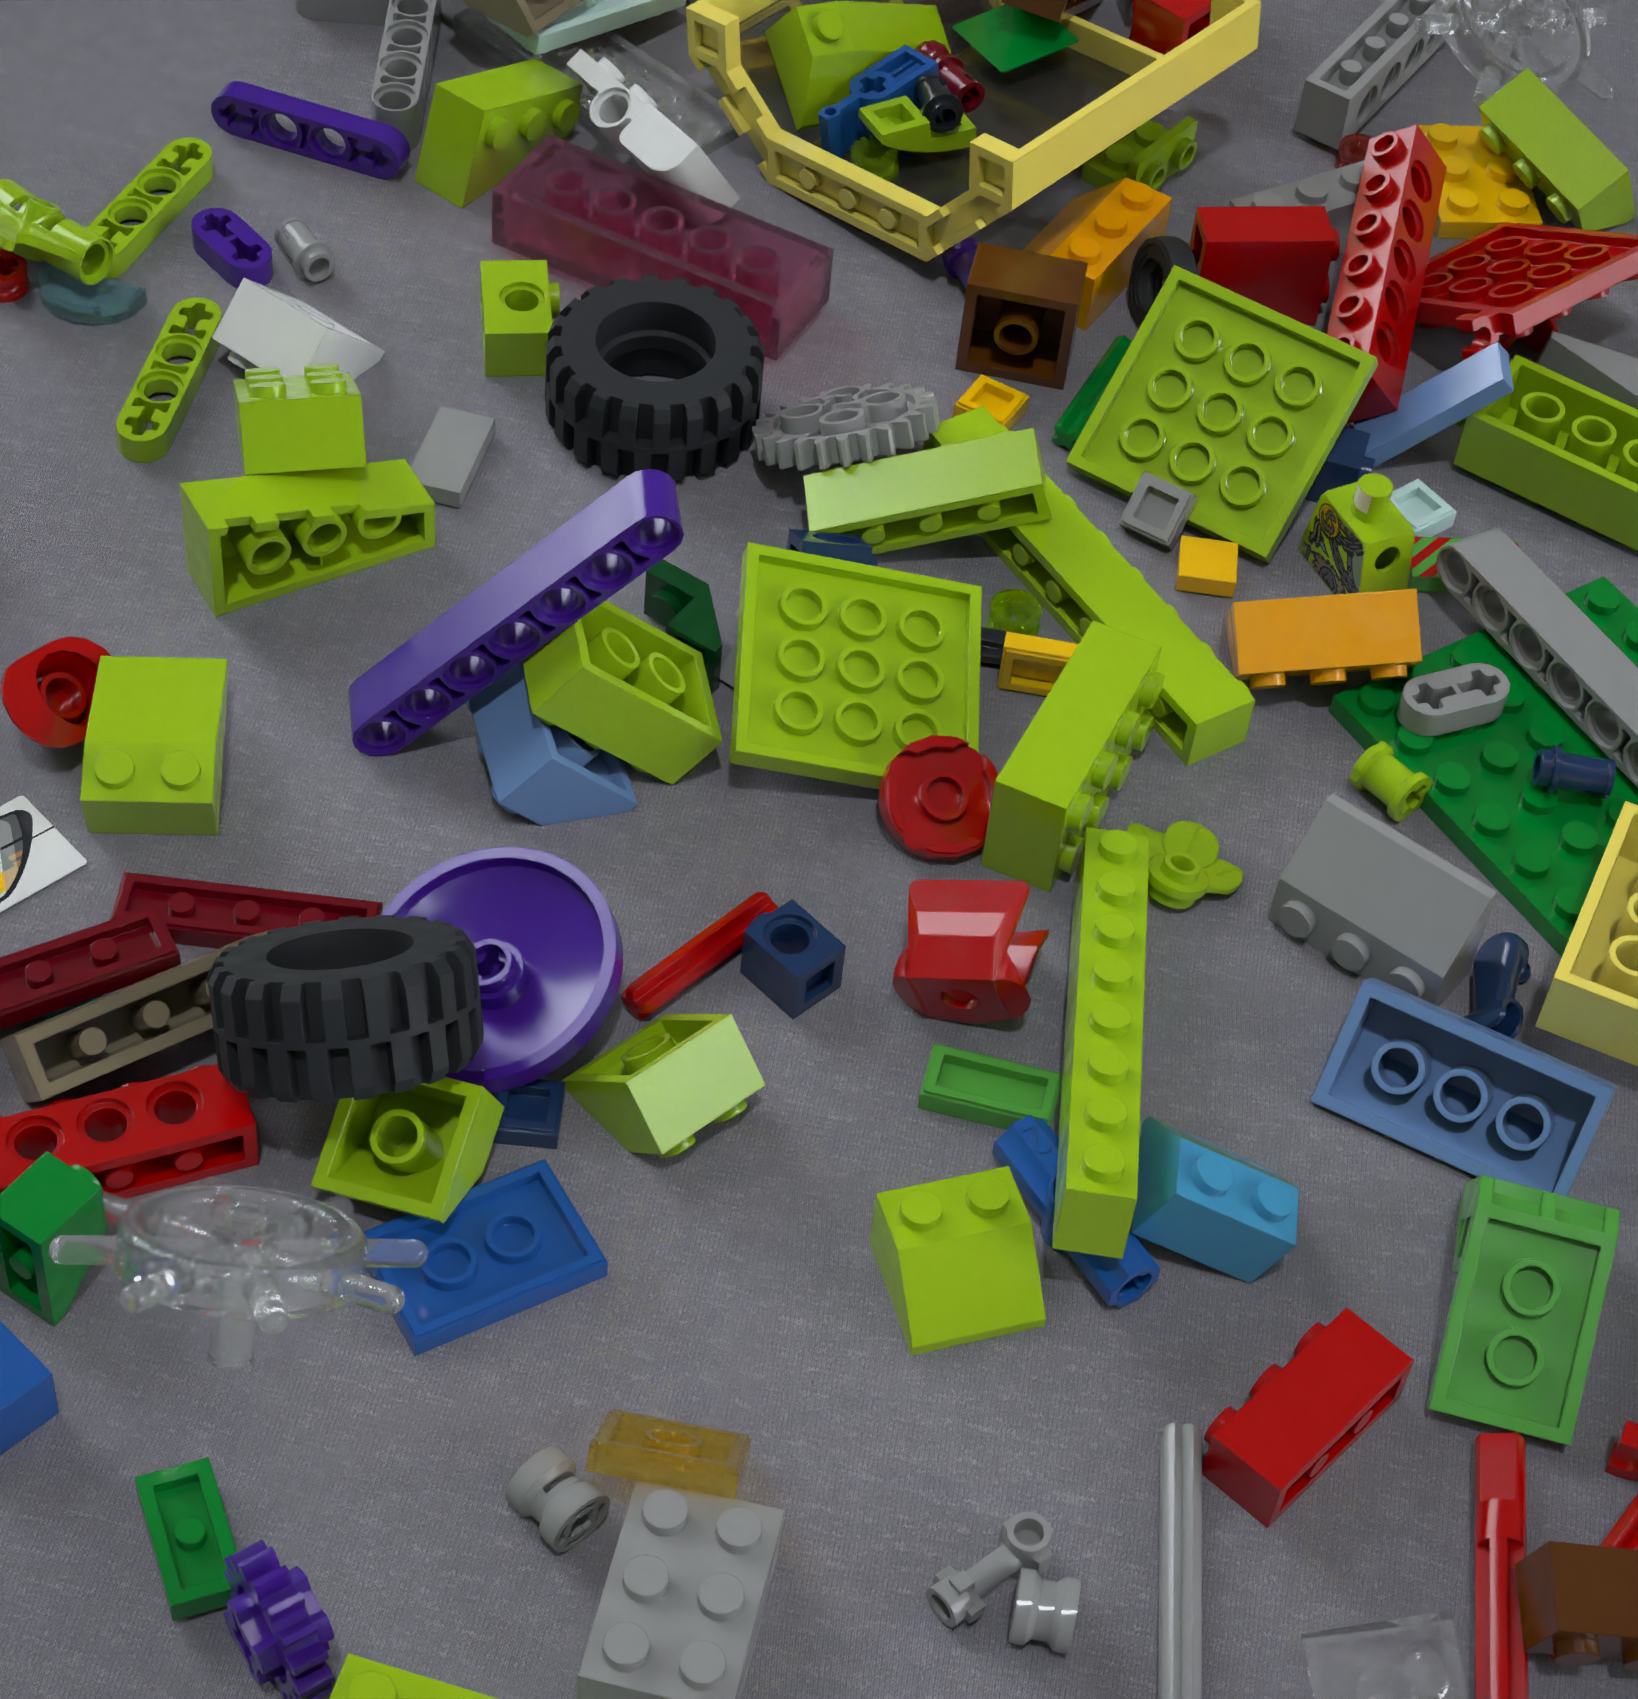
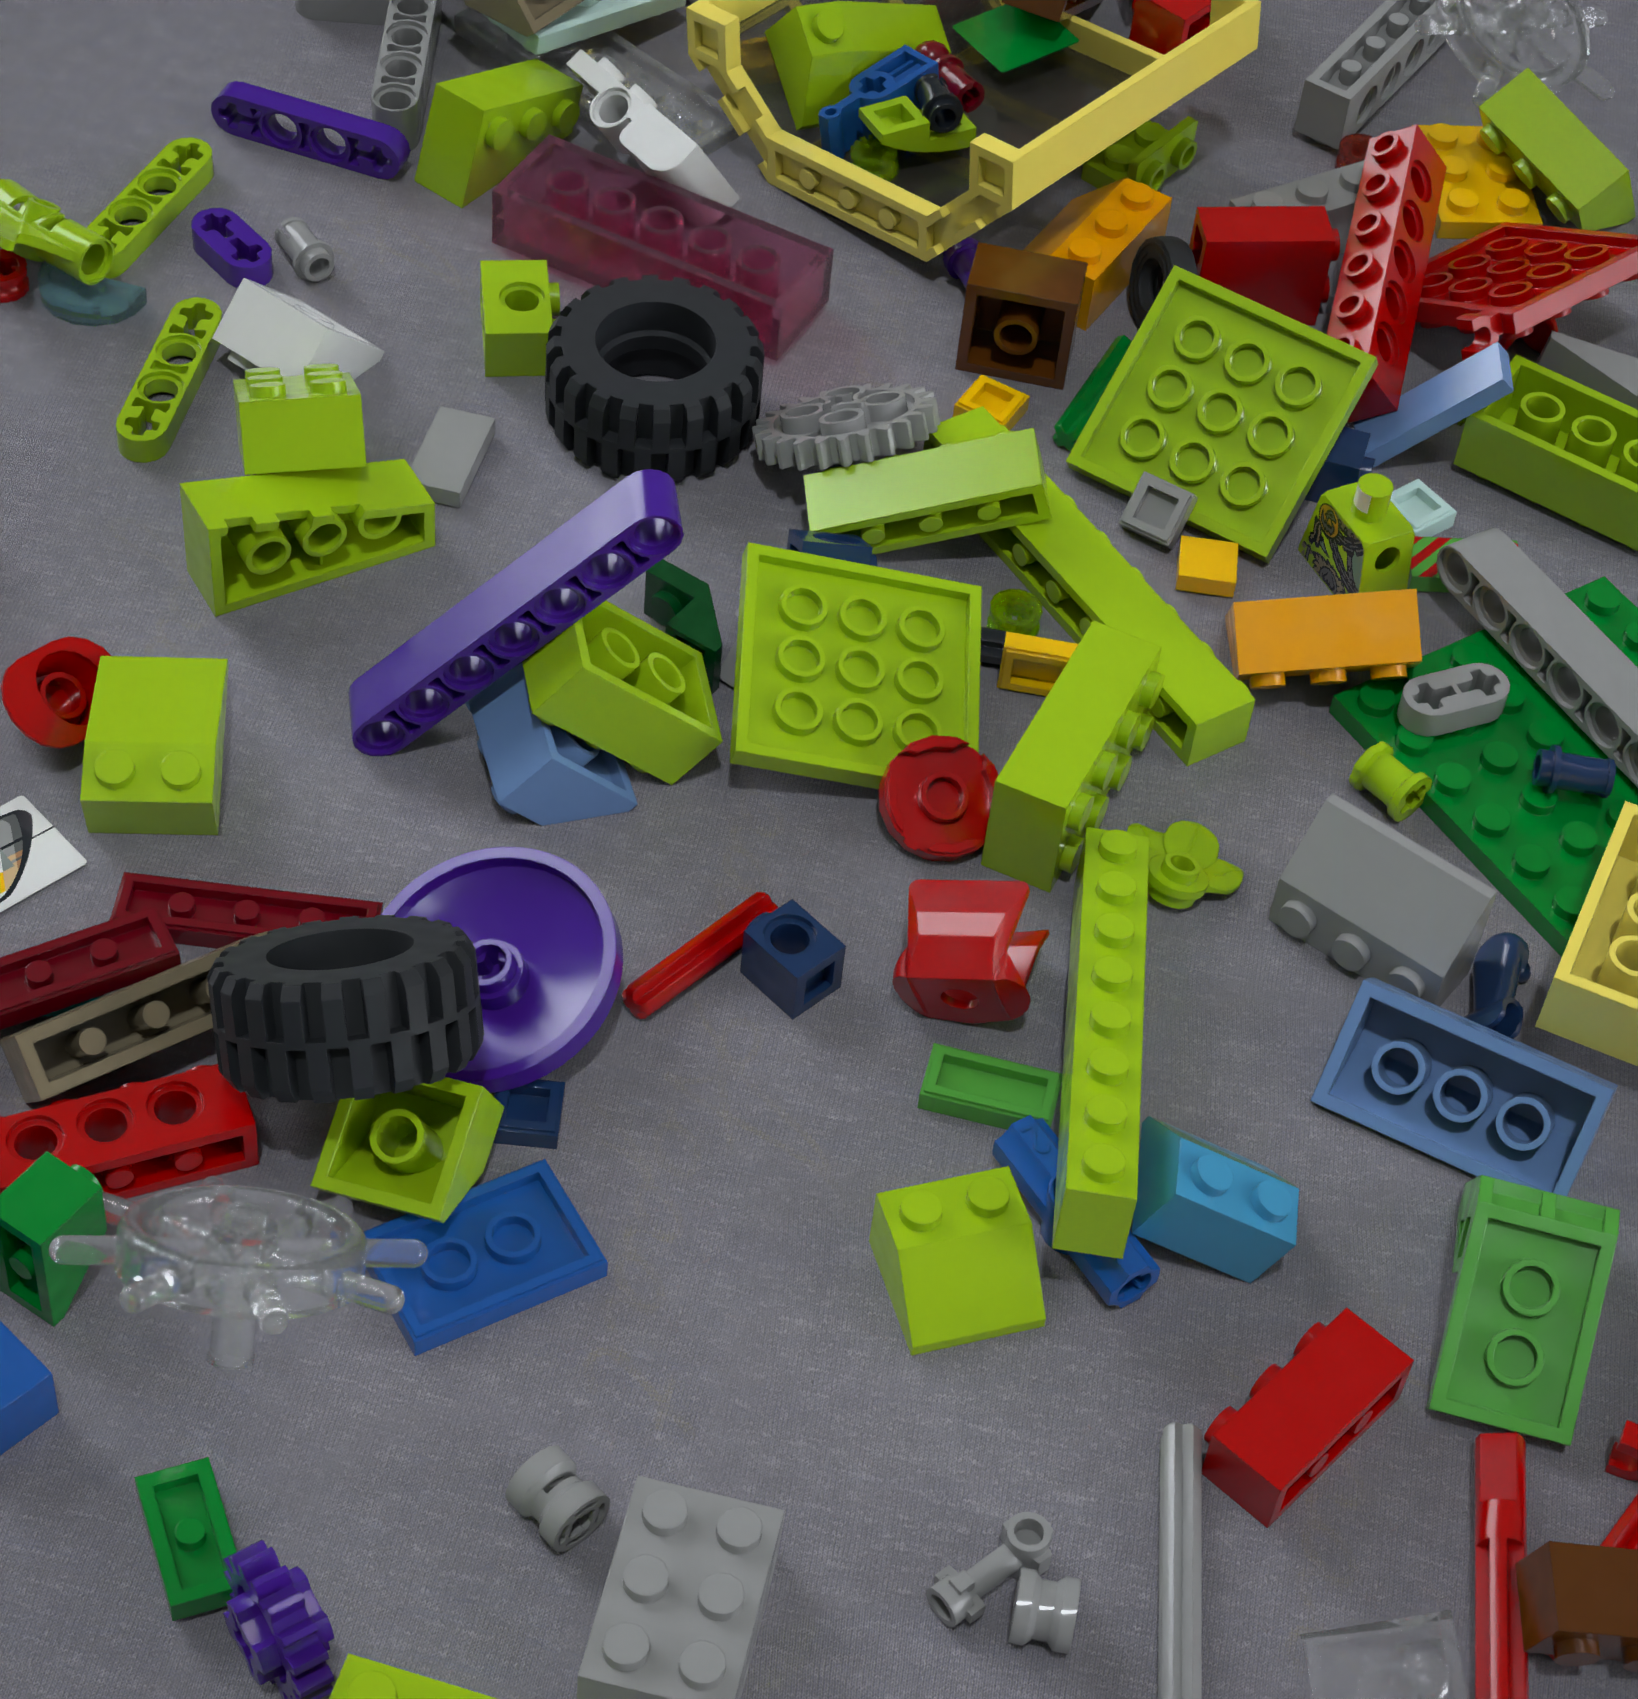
(668, 1082): lime slope -> none
(670, 1453): clear yellow tile -> none

